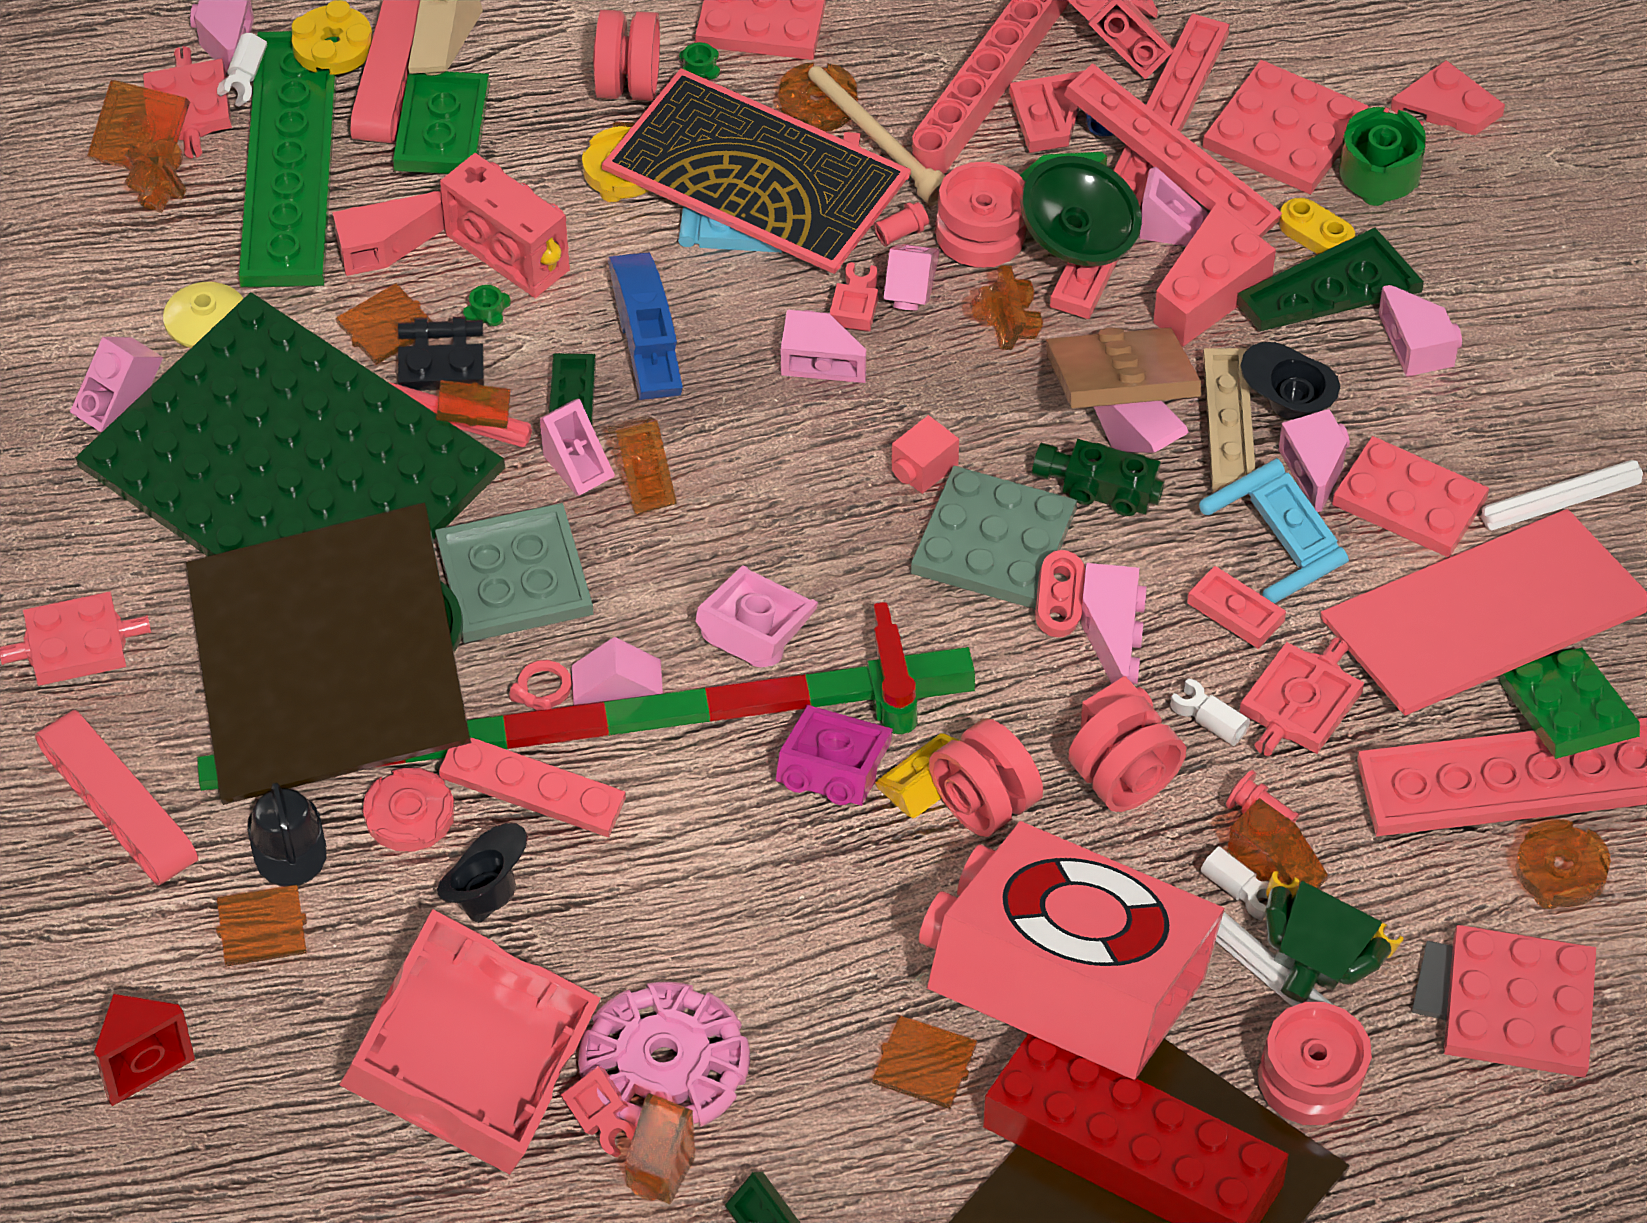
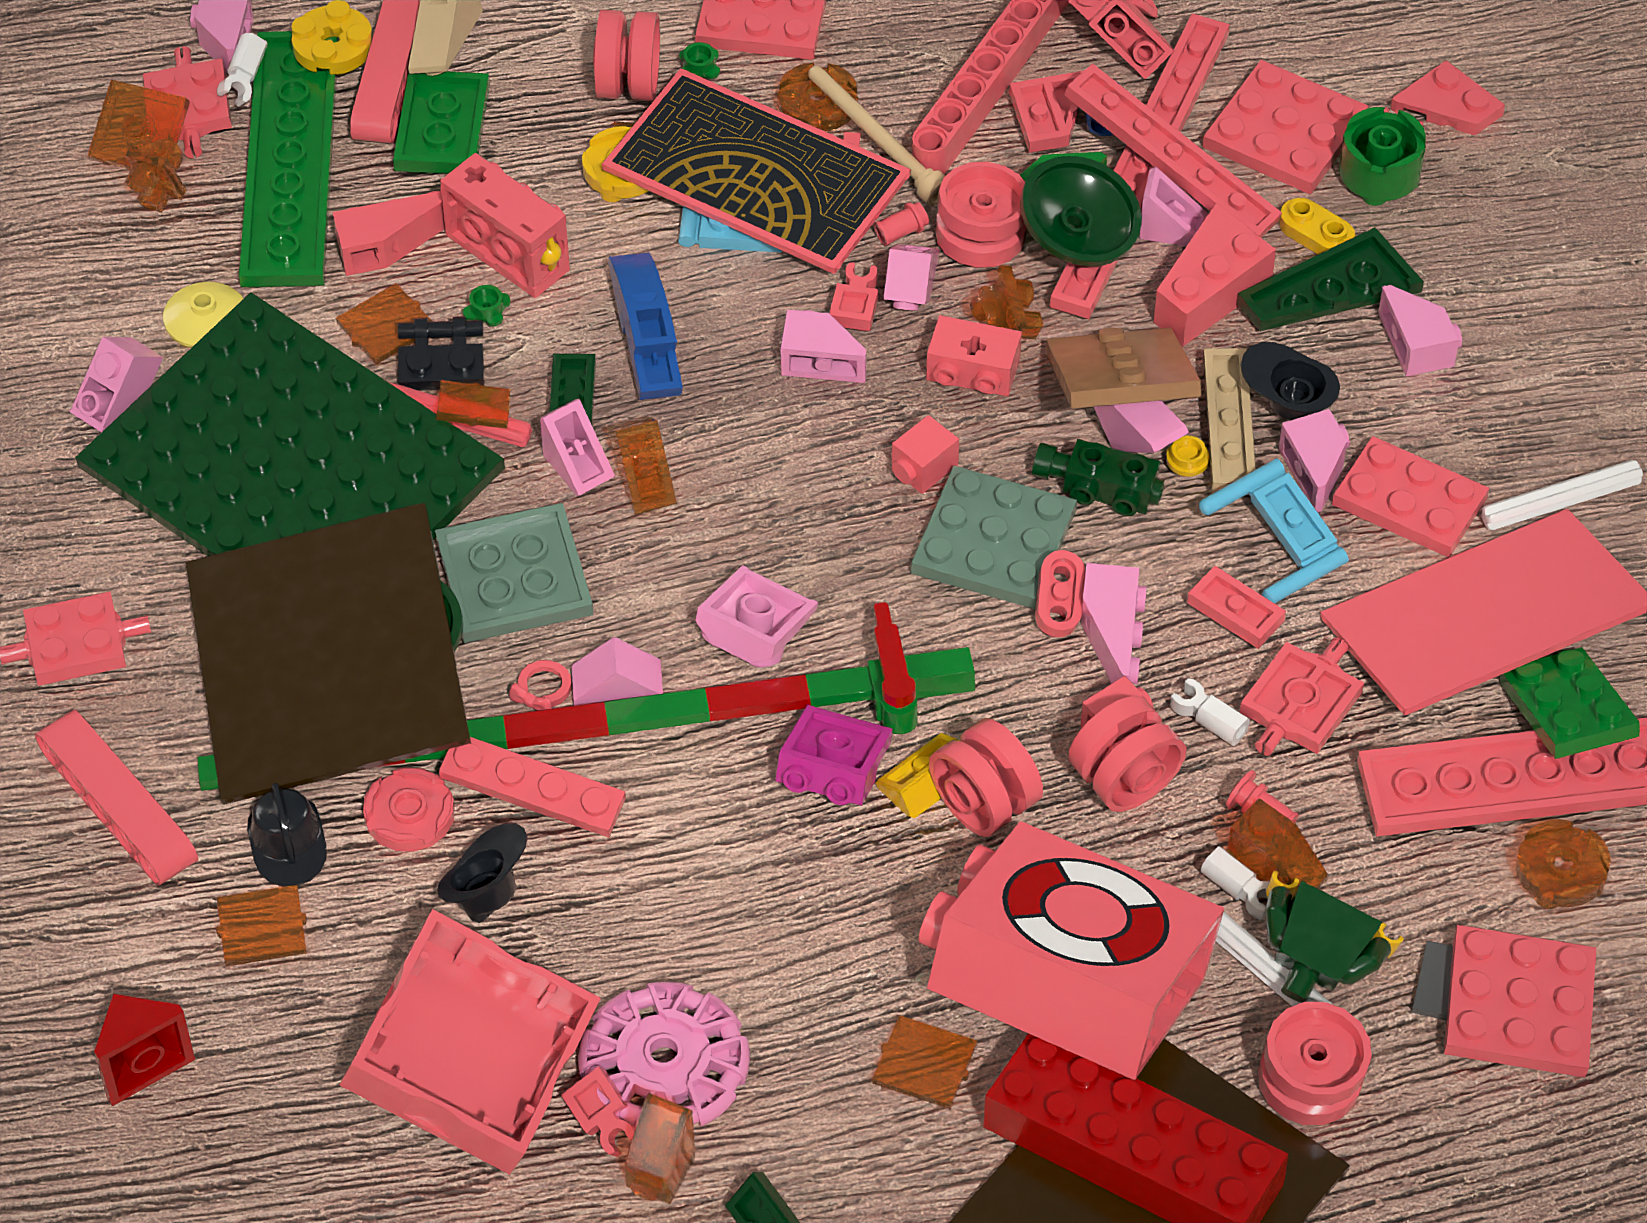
(973, 355): none -> coral brick
(1188, 456): none -> yellow plate

